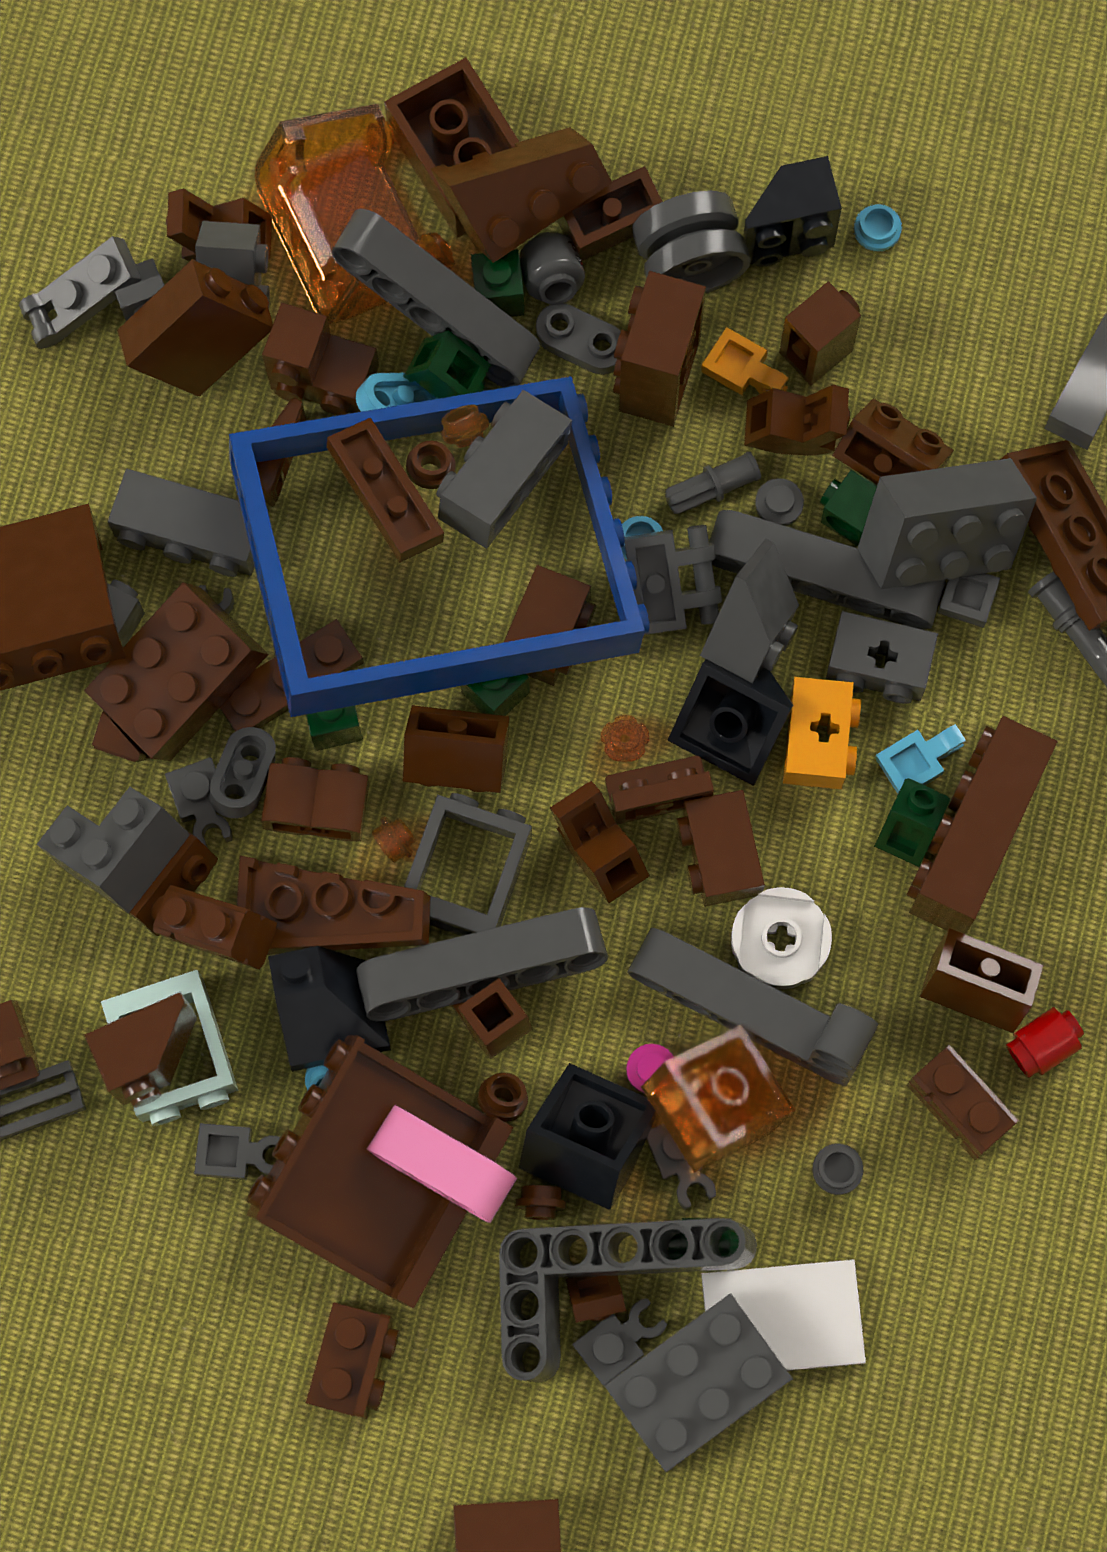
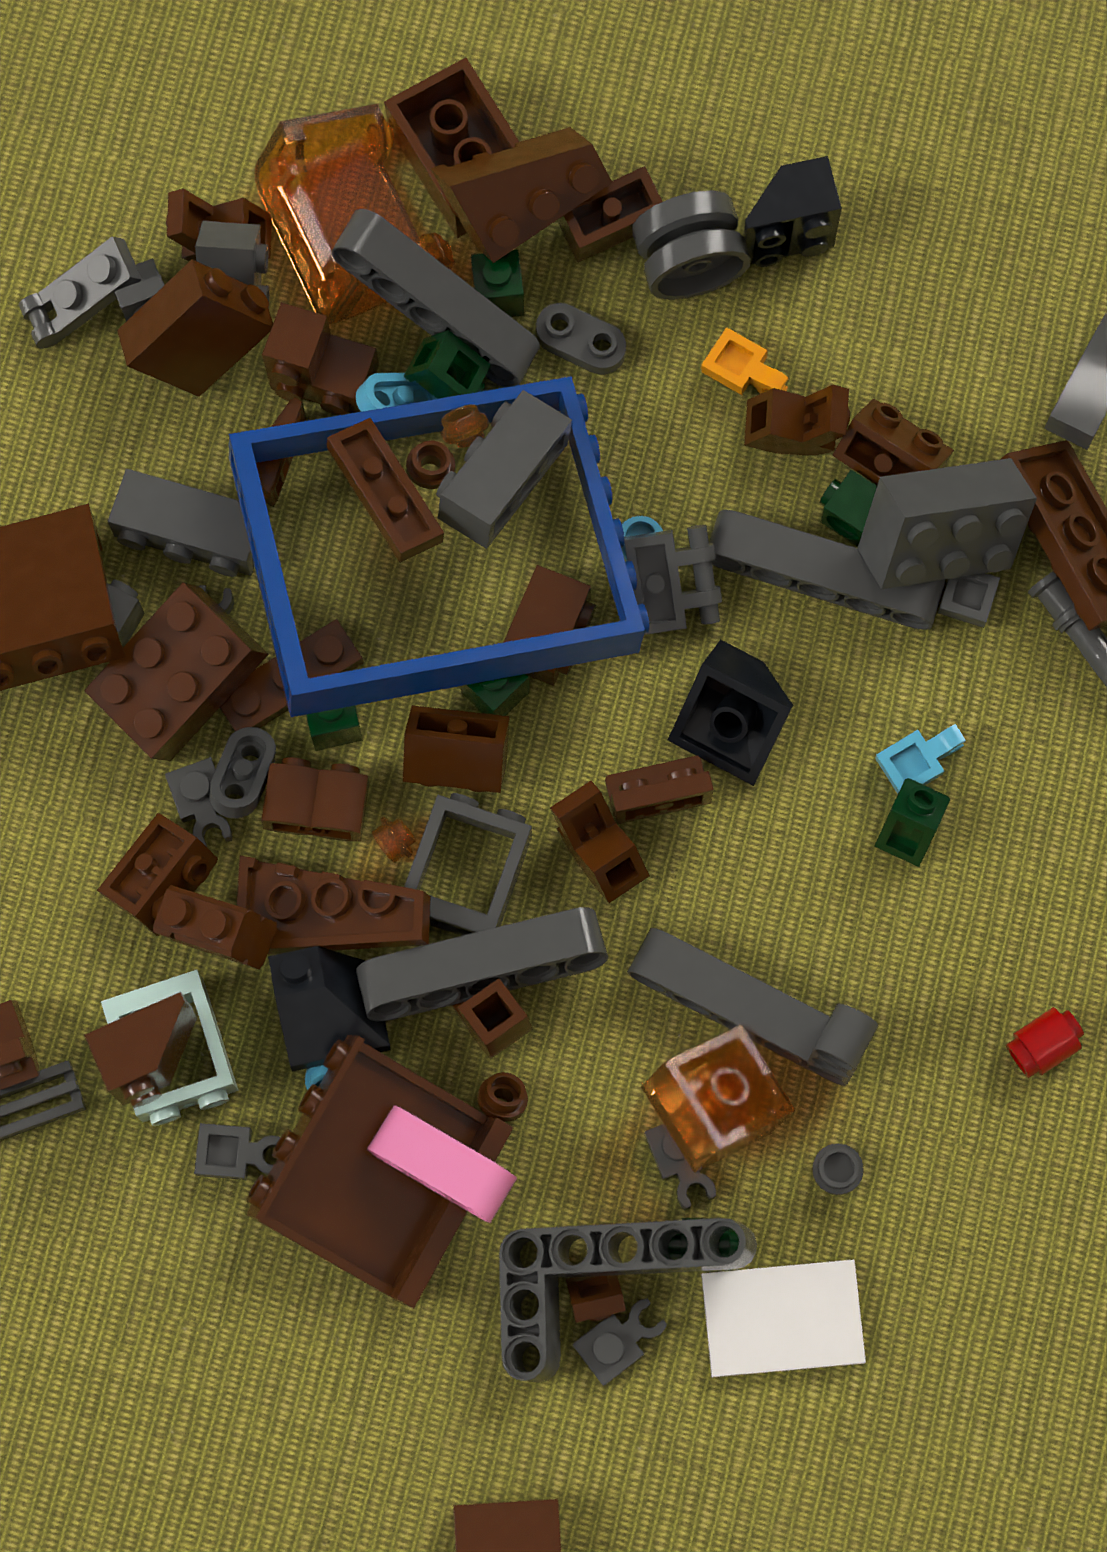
(115, 741): reddish brown slope -> none
(121, 853): dark grey brick -> none
(351, 1361): reddish brown bracket -> none
(540, 1202): reddish brown plate -> none
(551, 268): dark grey head -> none
(587, 1136): black slope -> none
(620, 751): clear orange plate -> none
(645, 1062): dark pink plate -> none
(658, 347): reddish brown brick -> none
(698, 1382): dark grey brick -> none
(712, 483): dark grey axle -> none
(721, 847): reddish brown brick -> none
(755, 617): dark grey slope -> none
(779, 501): dark grey plate -> none
(803, 921): white plate -> none
(806, 758): light orange brick -> none
(820, 332): reddish brown brick -> none
(877, 227): medium azure plate -> none
(906, 650): dark grey brick -> none
(962, 1102): reddish brown brick -> none
(981, 980): reddish brown brick -> none
(985, 821): reddish brown brick -> none

